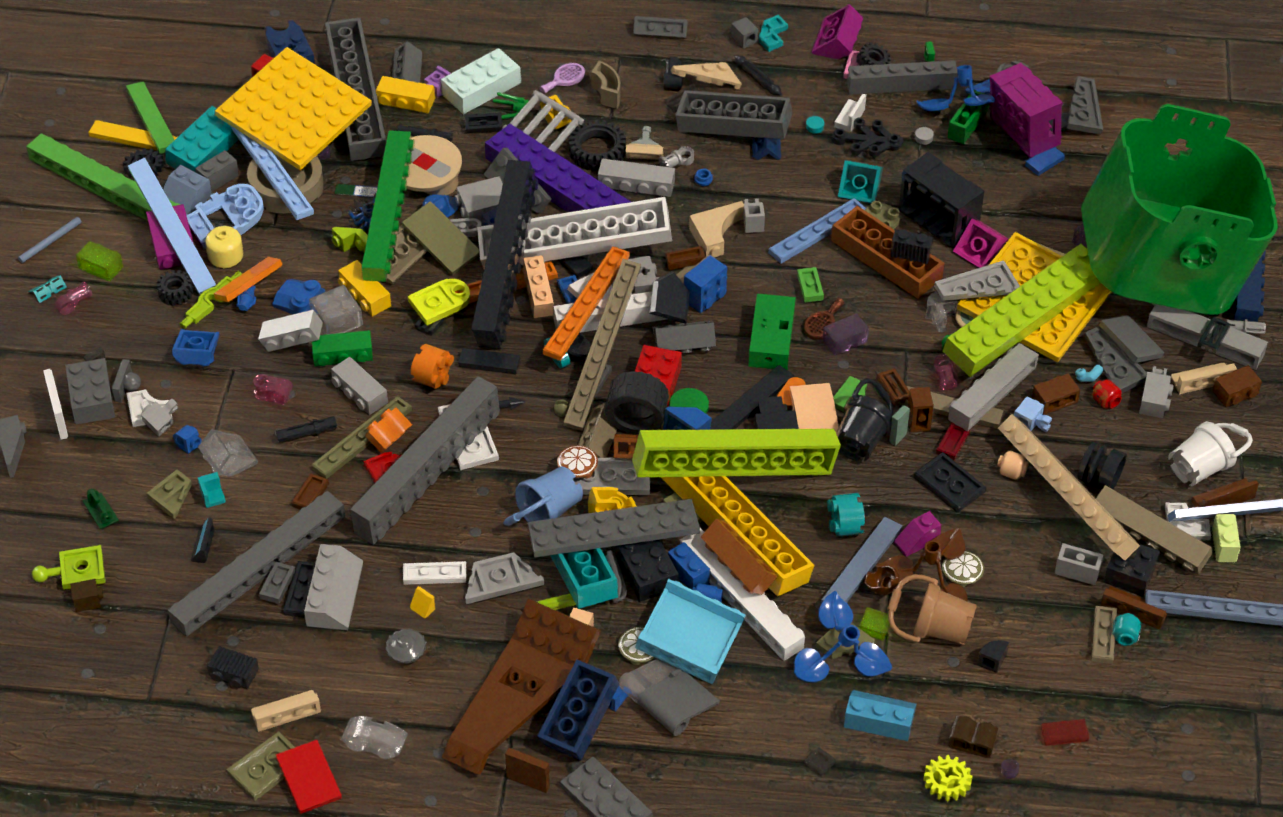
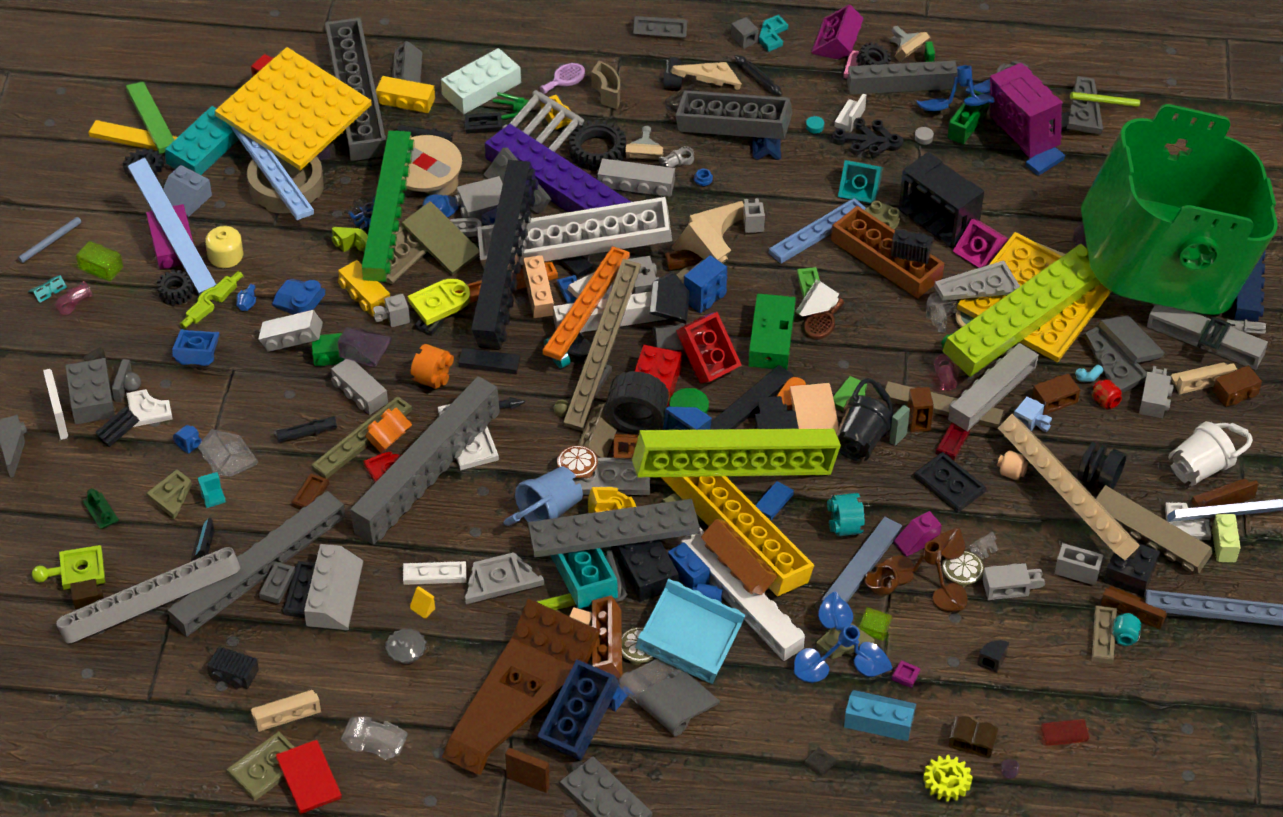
(89, 174): bright green brick -> none
(115, 424): none -> black tile
(148, 595): none -> light grey beam
(159, 418): light grey brick -> none
(219, 170): dark grey brick -> none
(240, 204): light blue slope -> none
(248, 279): orange tile -> none
(273, 390): clear pink piece -> none
(291, 38): dark blue brick -> none
(337, 310): clear brick -> none
(355, 190): sticker -> none
(362, 345): none -> clear purple slope
(395, 311): none -> light grey brick
(435, 79): medium lavender brick -> none
(608, 648): none -> dark orange brick
(702, 240): none -> tan arch
(708, 347): none -> red brick
(774, 499): none -> blue tile
(818, 299): none -> white slope
(845, 333): clear purple piece -> none
(898, 397): reddish brown tile -> none
(906, 674): none -> magenta tile
(907, 42): none -> tan piece
(939, 616): medium nougat piece -> none
(983, 543): none -> clear tile
(1011, 581): none -> light grey brick
(1105, 99): none -> lime bar

